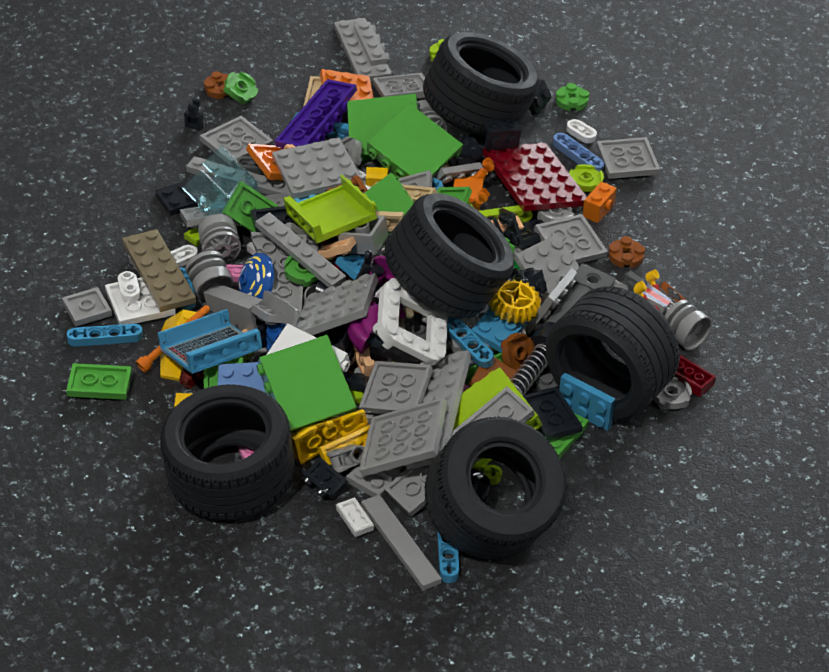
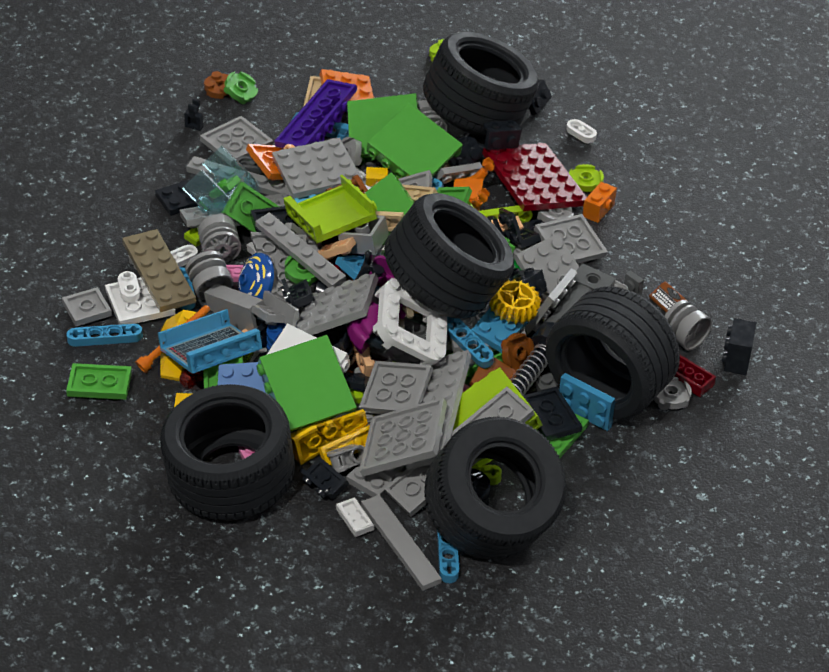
(228, 185): none -> bright green plate
(297, 294): none -> black bracket
(363, 48): light grey plate -> none
(400, 85): light grey plate -> none
(564, 143): medium blue beam -> none
(572, 97): bright green plate -> none
(626, 252): dark orange plate -> none
(628, 157): light grey plate -> none
(652, 292): torso -> none
(738, 346): none -> black brick

